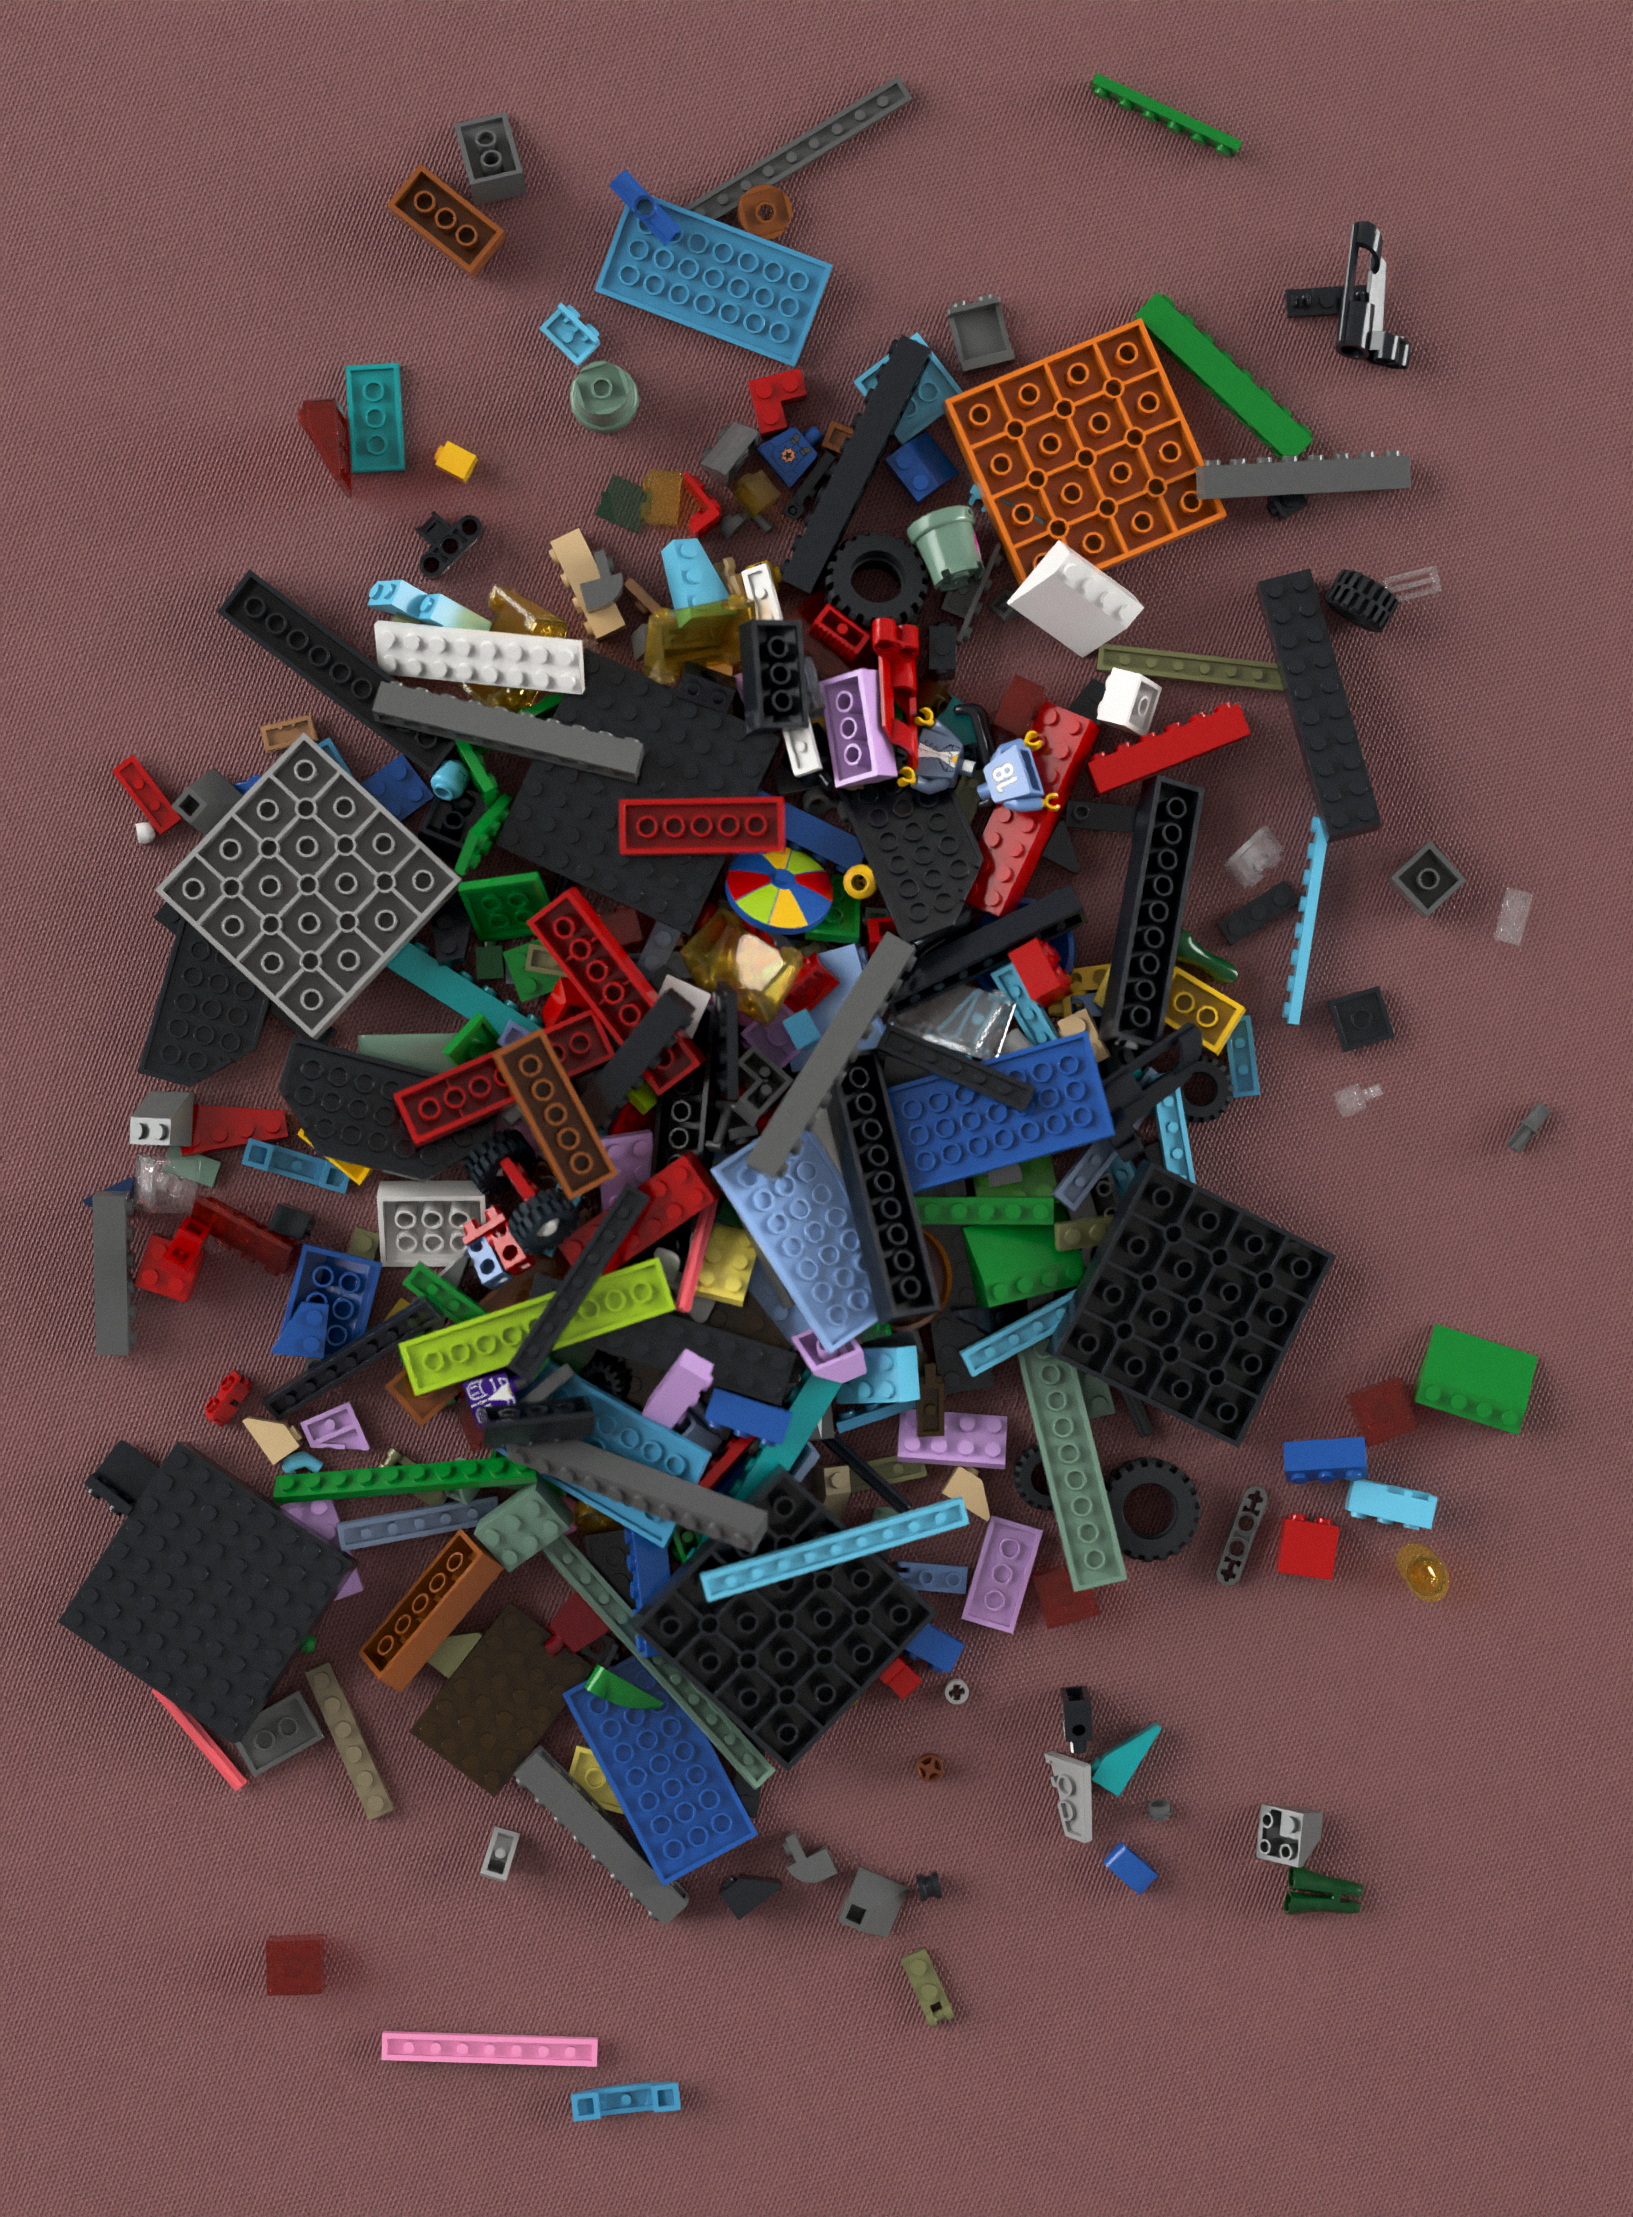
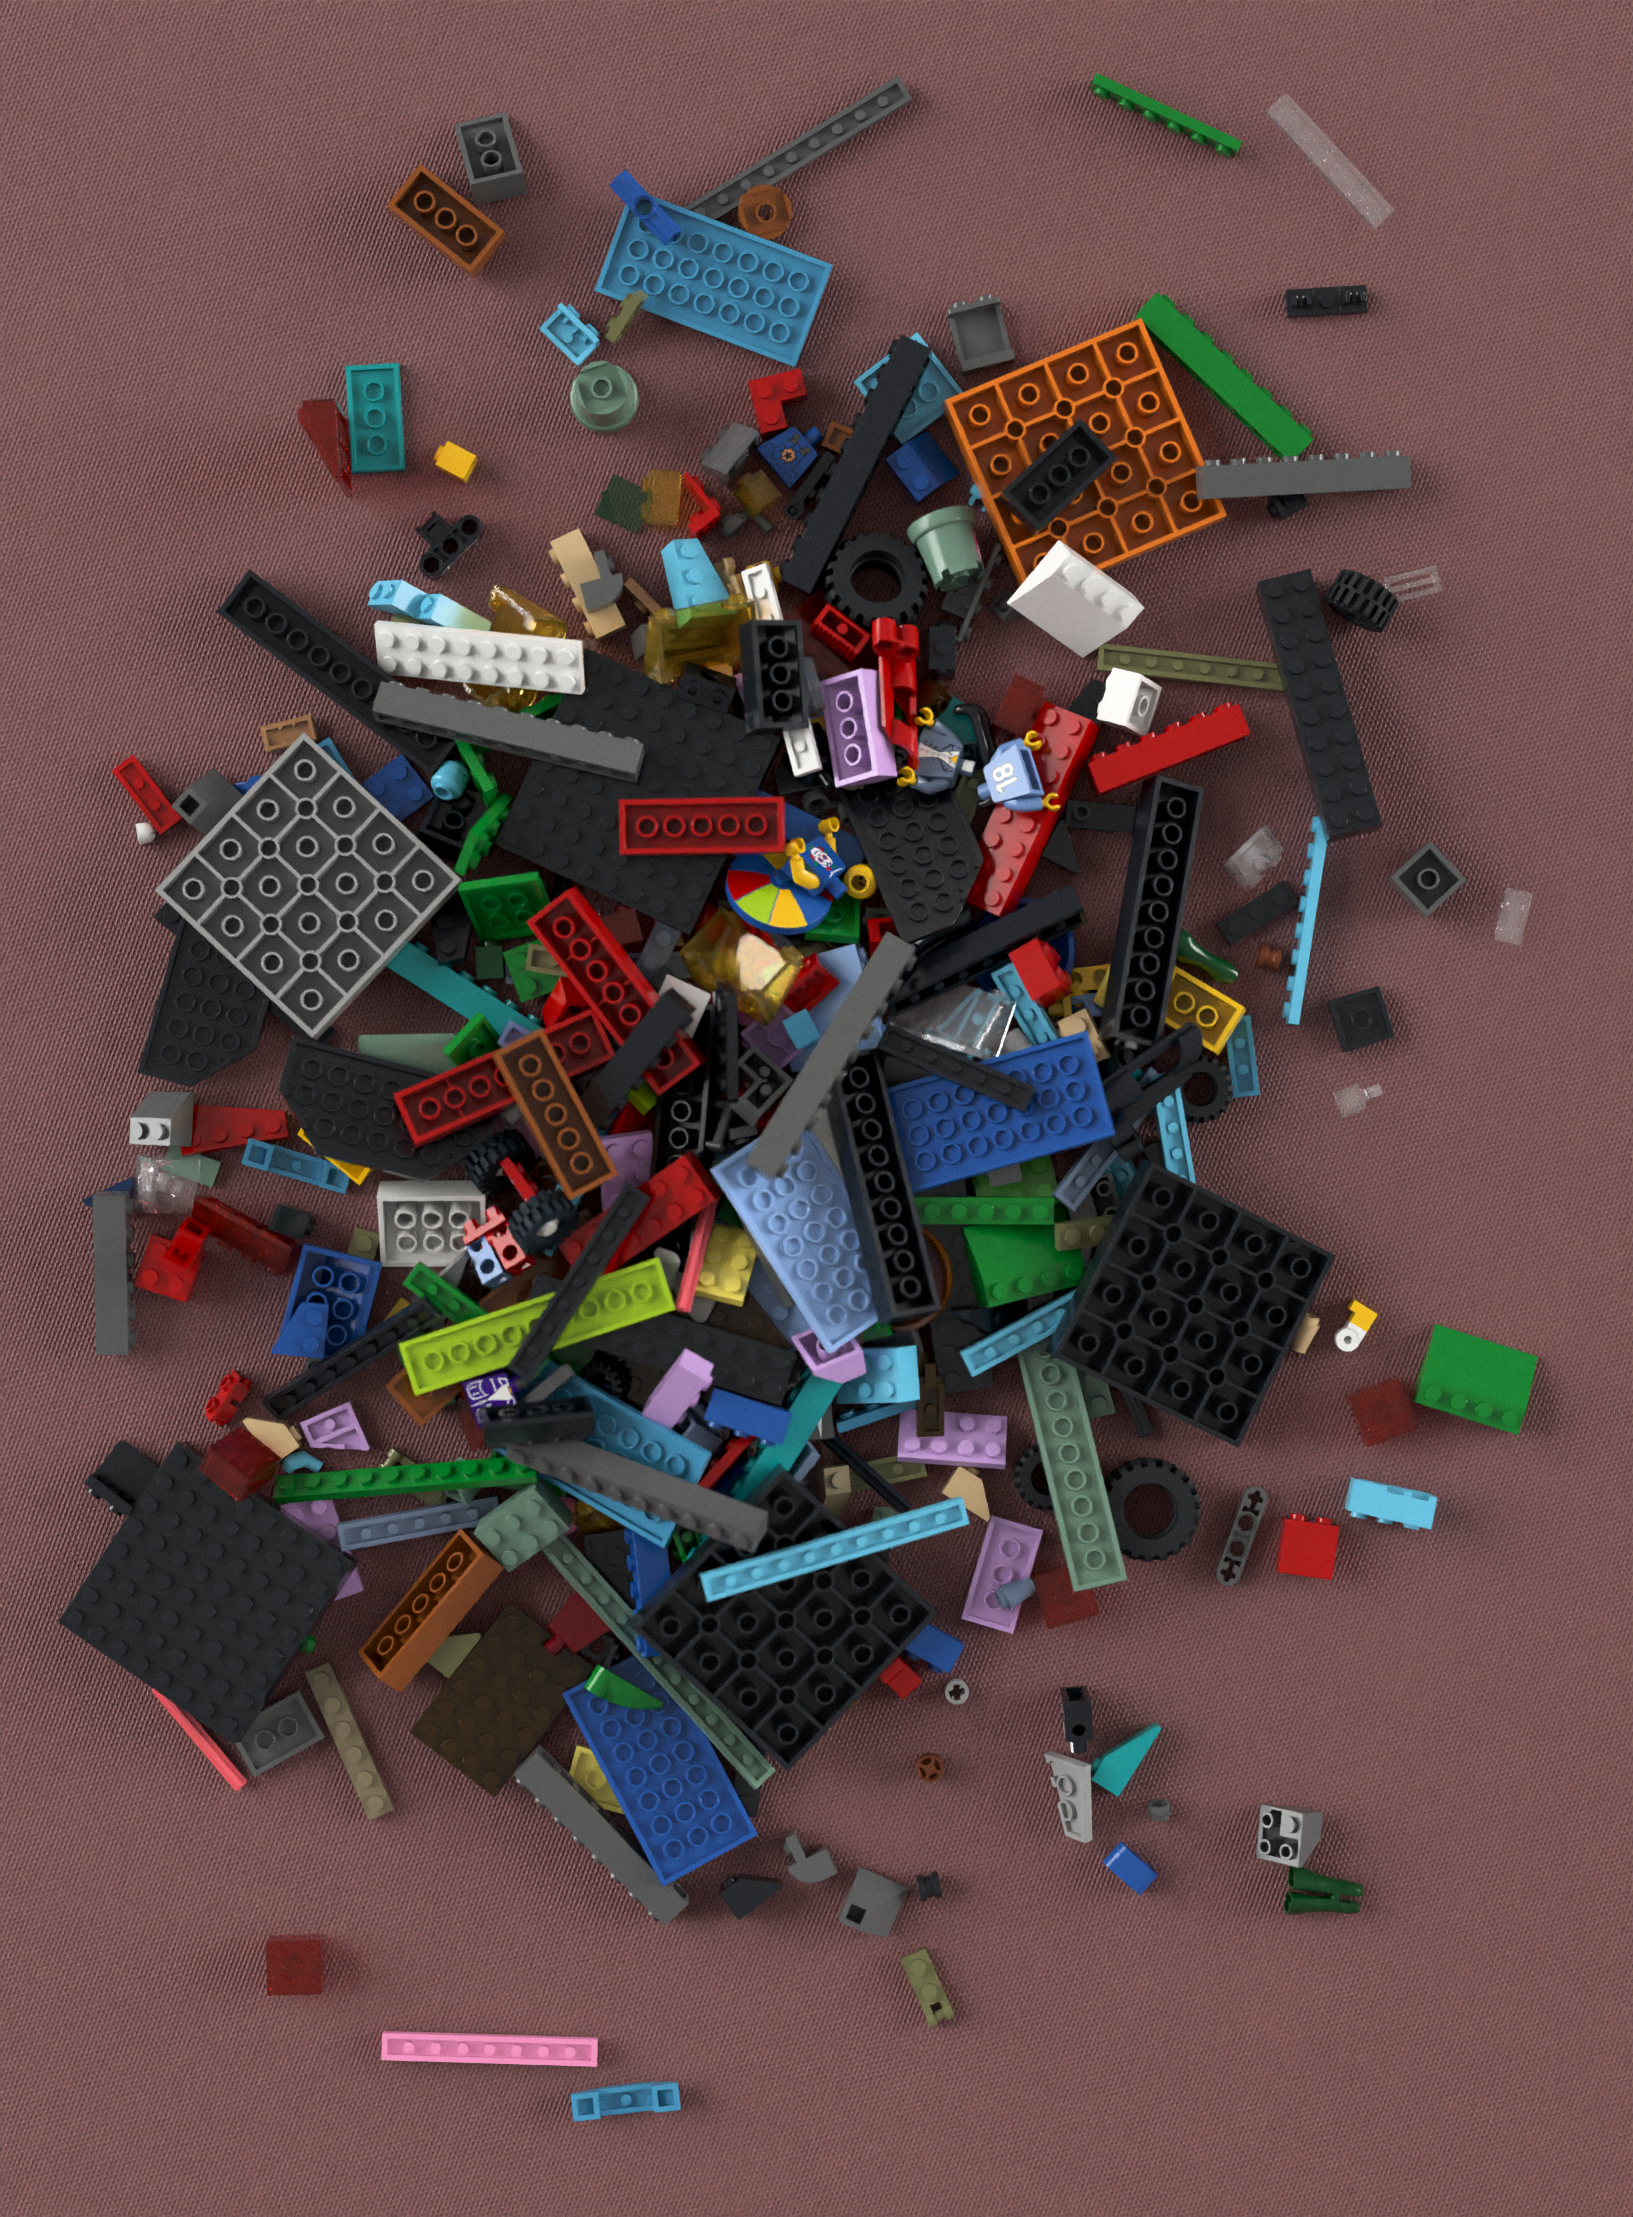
(239, 1463): none -> clear red brick
(500, 1854): light grey slope -> none
(619, 323): none -> olive plate
(817, 862): none -> torso
(934, 1576): medium blue hinge -> none
(1013, 1593): none -> sand blue cone
(1057, 477): none -> black brick
(1268, 957): none -> copper wheel
(1305, 1333): none -> tan cone
(1325, 1460): blue brick -> none
(1330, 161): none -> clear plate
(1350, 1336): none -> leg
(1360, 322): black panel -> none
(1423, 1572): clear yellow piece -> none
(1528, 1127): dark grey axle -> none

